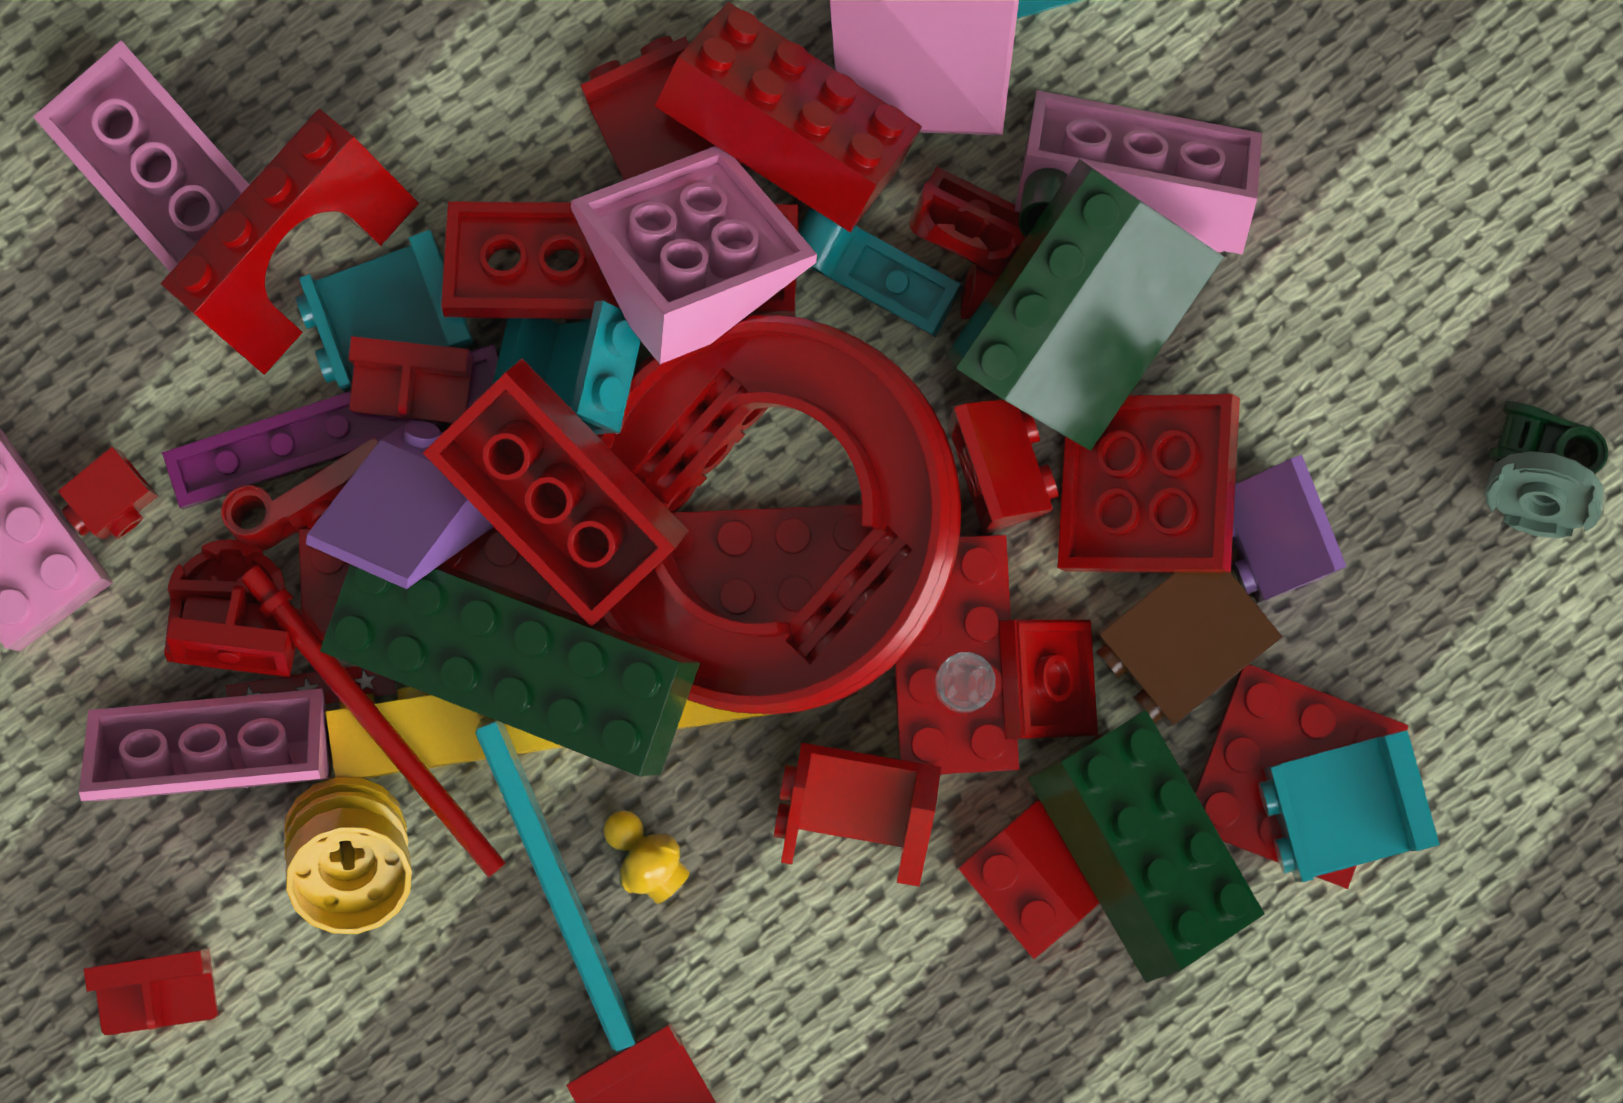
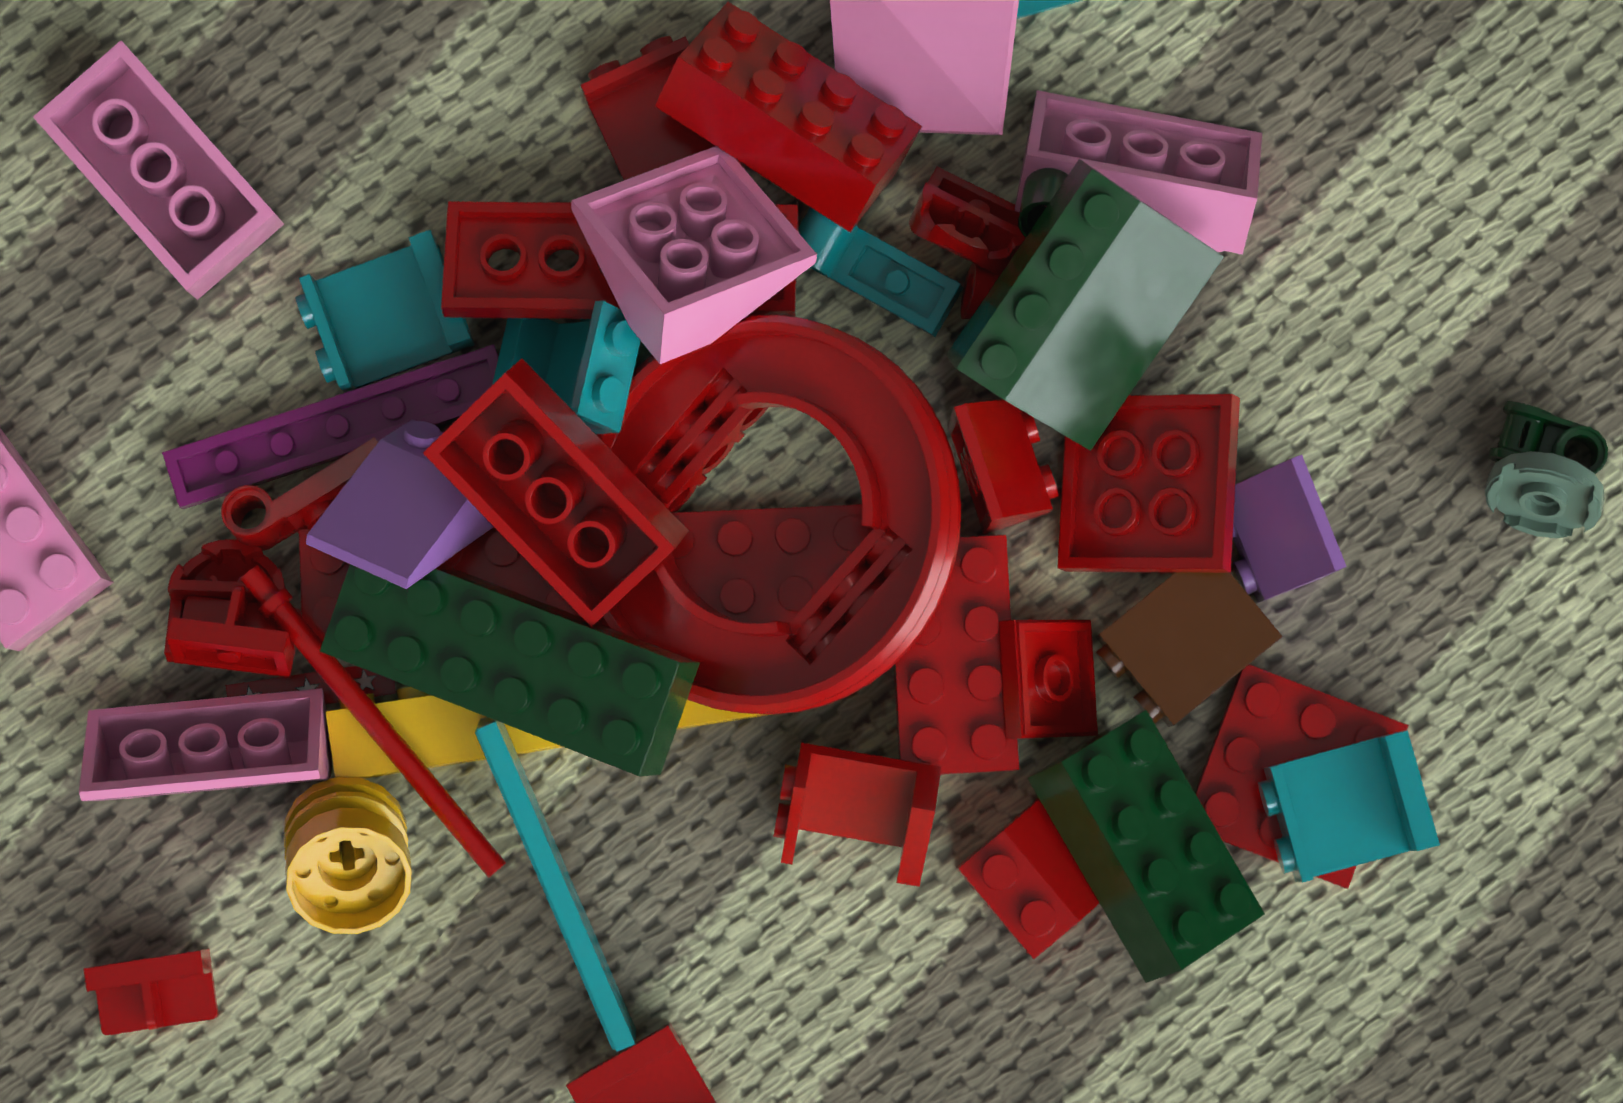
(107, 497): red brick -> none
(227, 268): red arch -> none
(409, 380): red panel -> none
(652, 860): yellow animal -> none
(971, 677): clear wheel -> none

